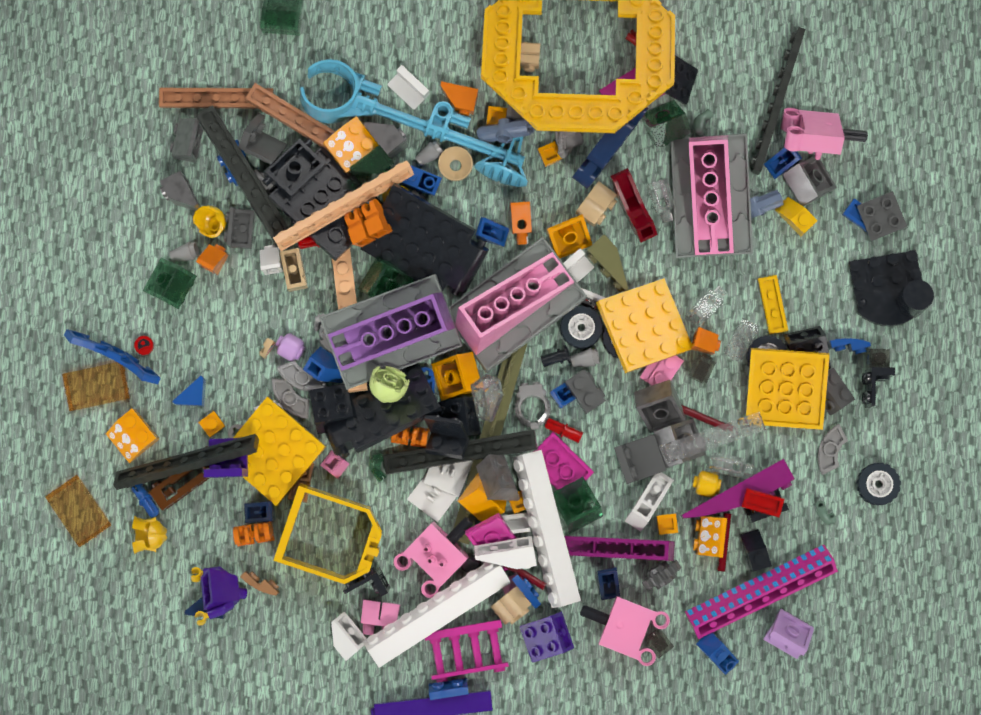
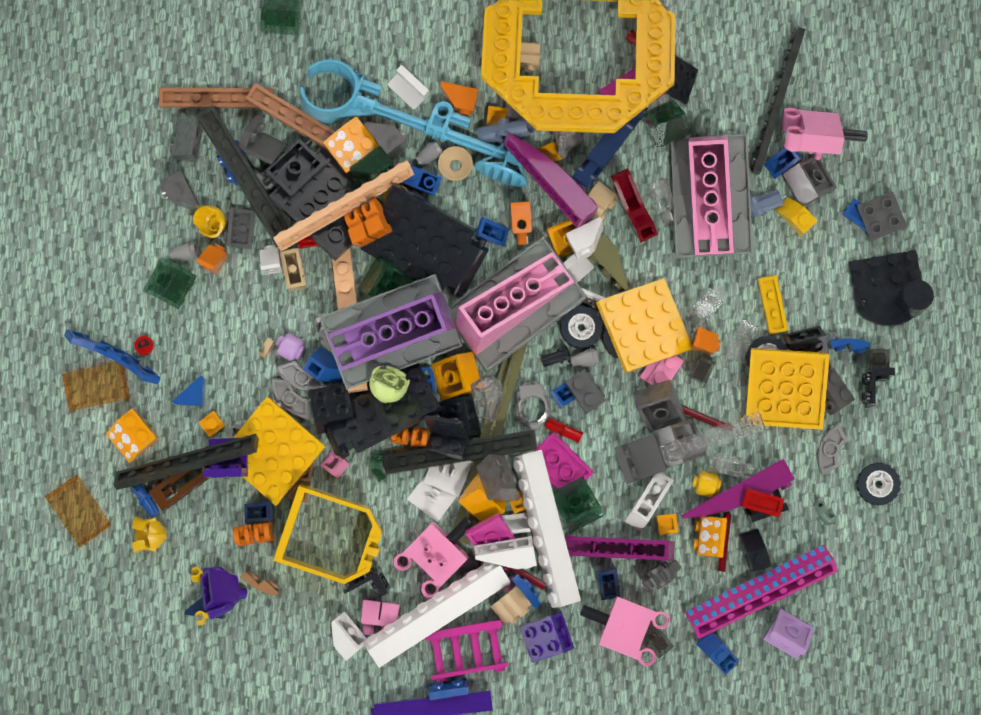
(554, 181): none -> magenta slope
(585, 238): none -> white slope

